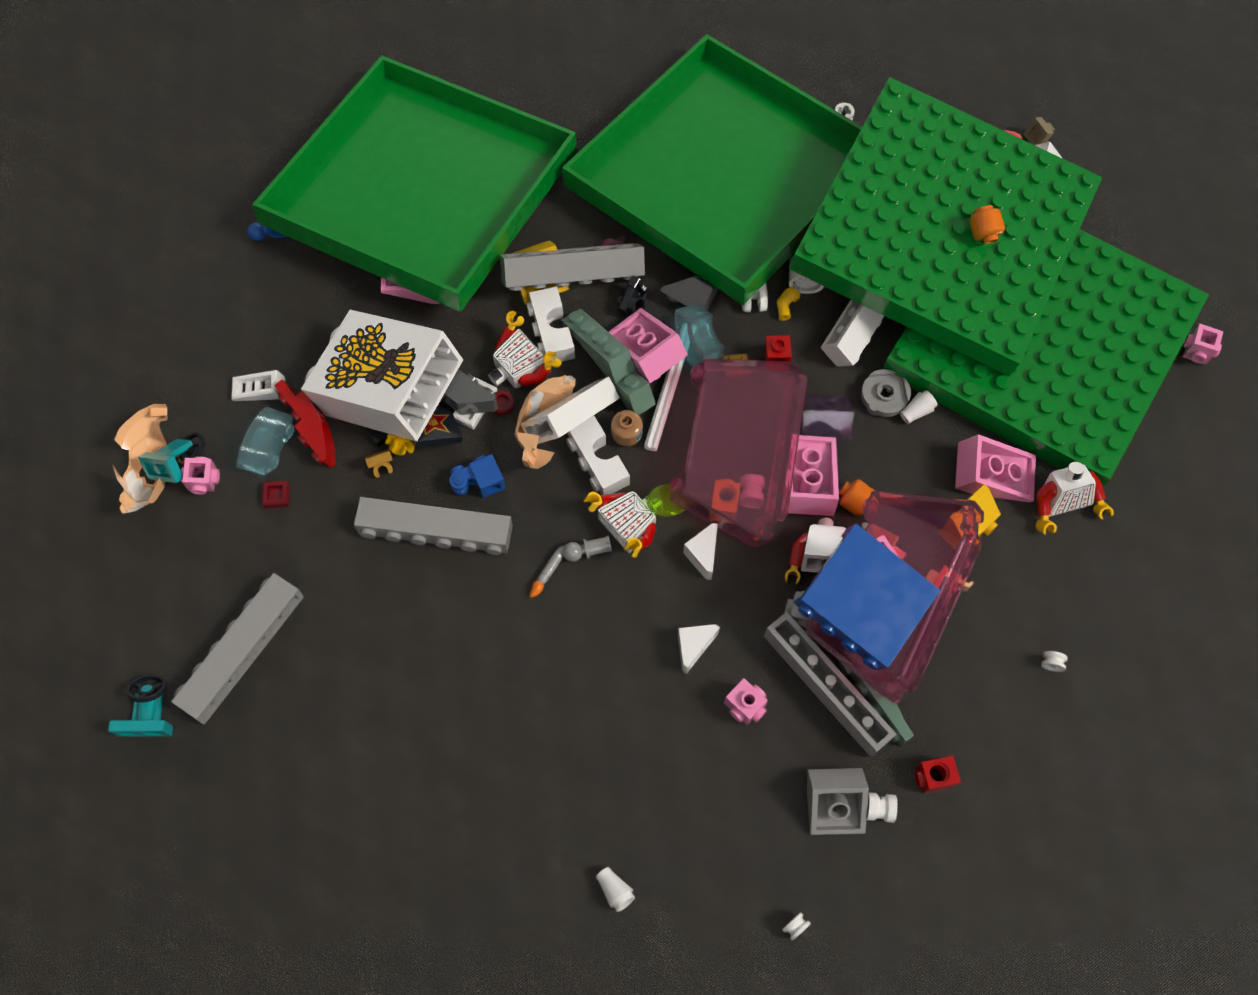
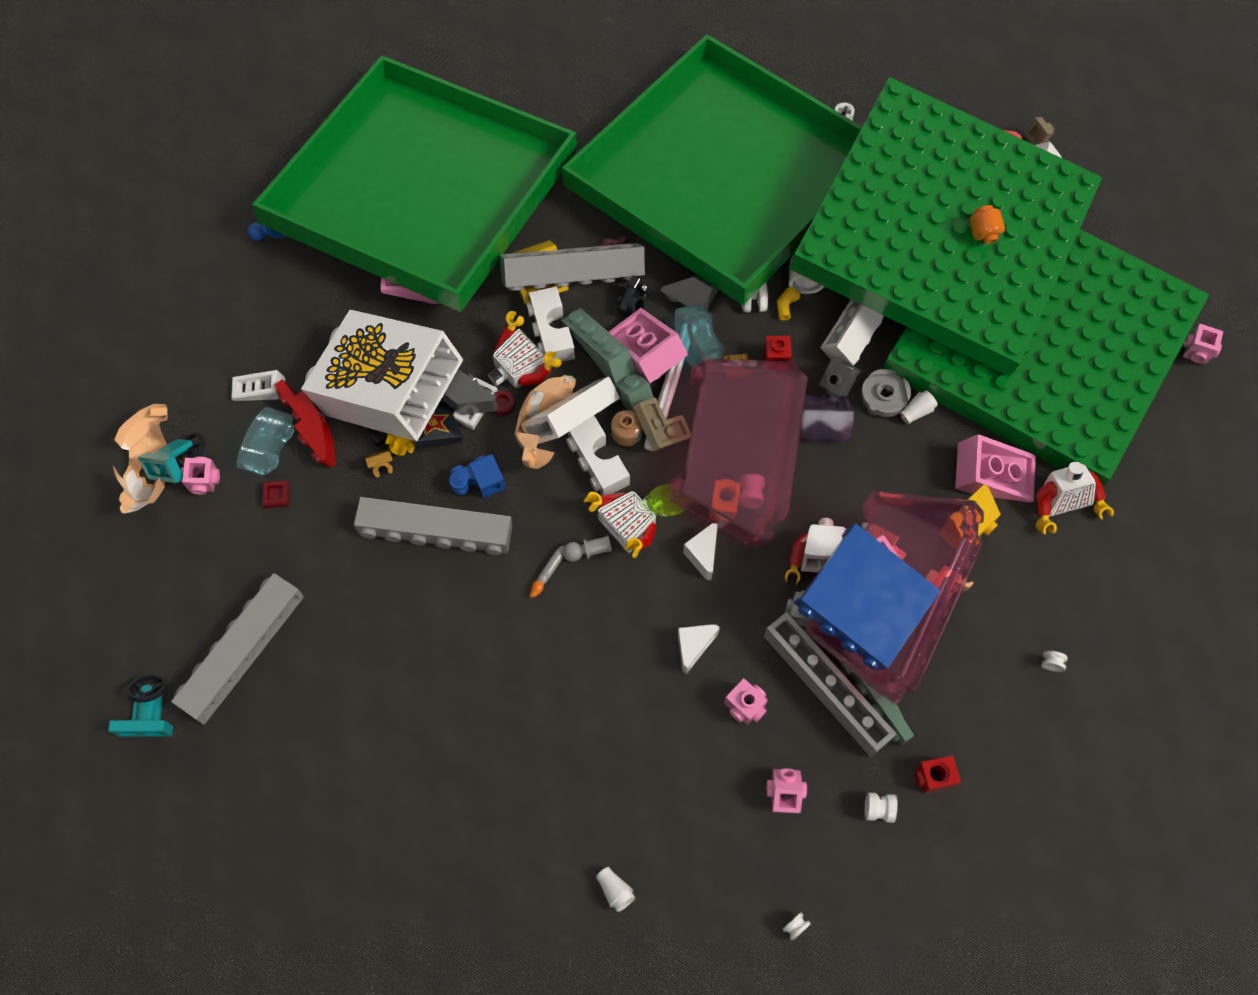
(658, 430): none -> dark tan plate
(786, 790): none -> bright pink brick
(815, 477): bright pink slope -> none
(837, 801): light grey slope -> none
(839, 378): none -> dark grey brick
(854, 496): orange head -> none

